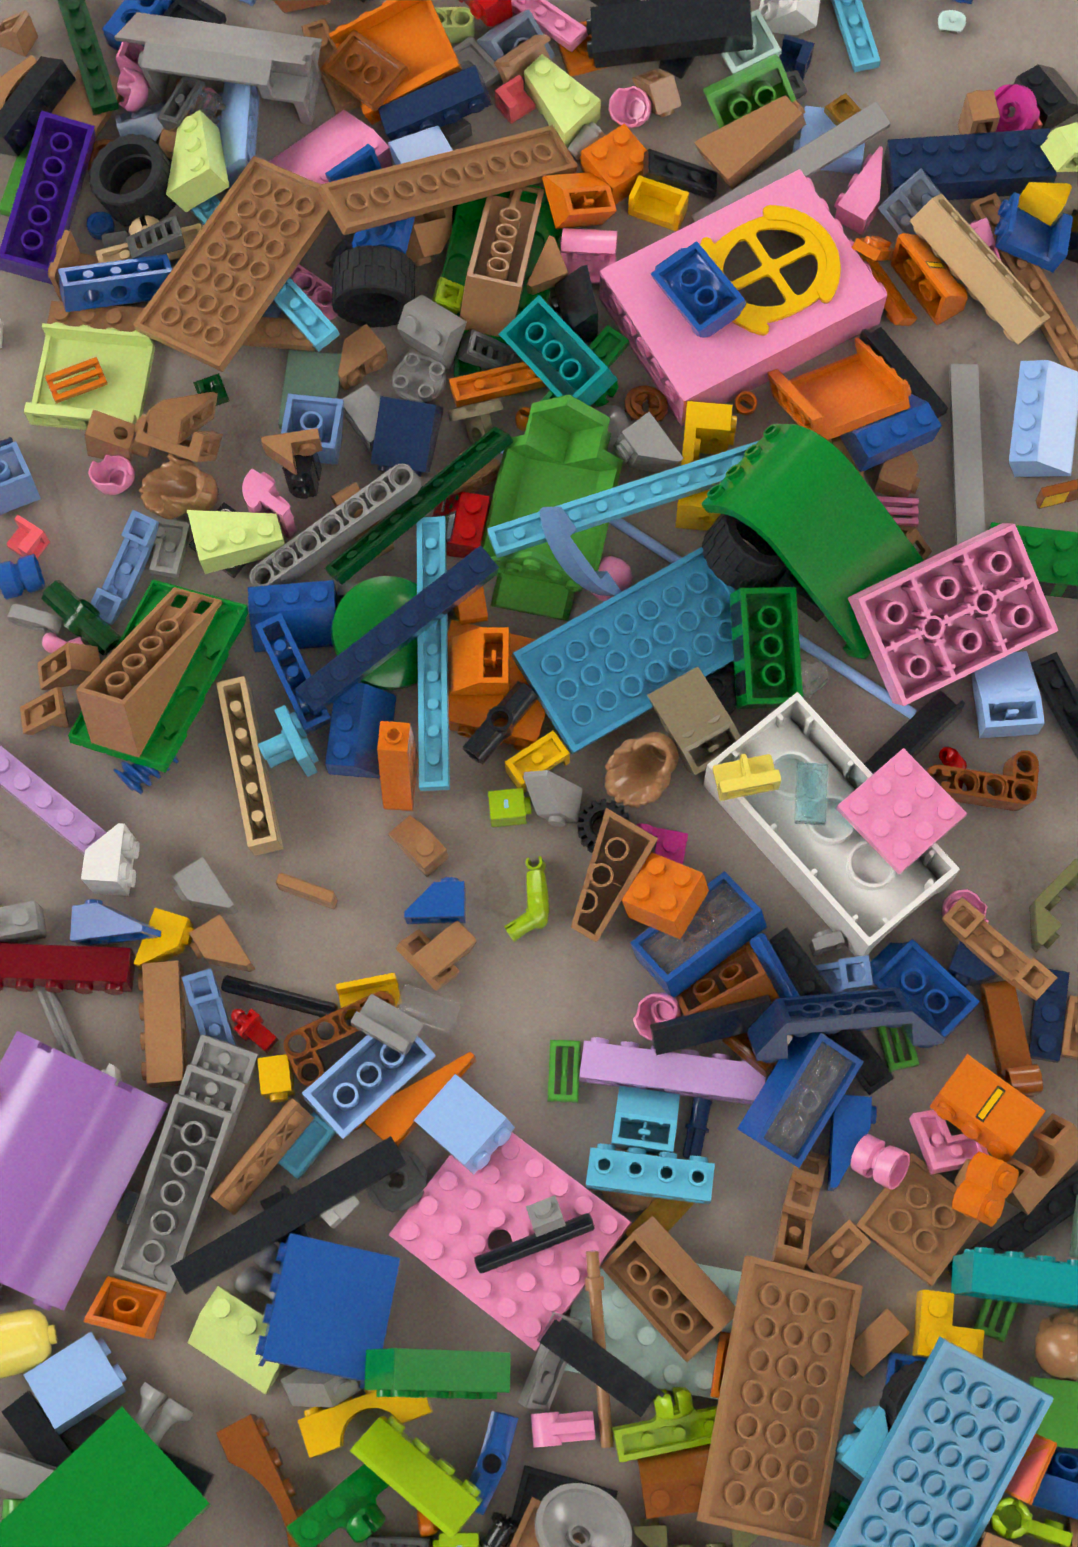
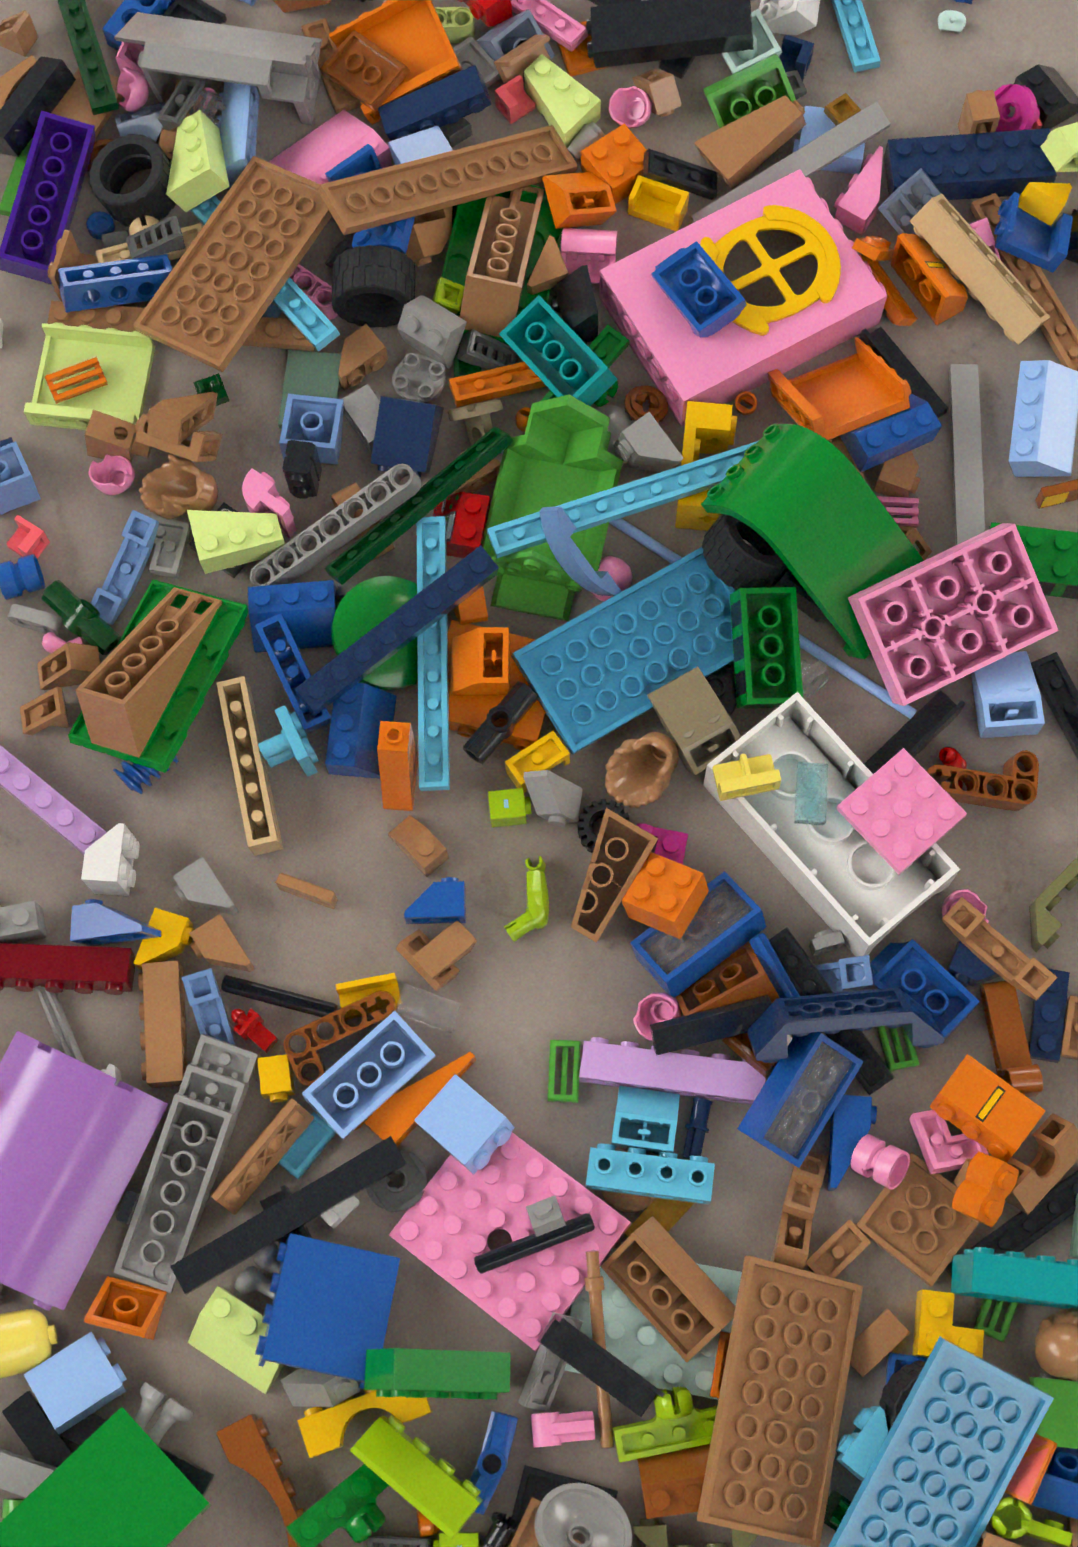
(285, 446): medium nougat slope -> none
(387, 1024): light grey panel -> none

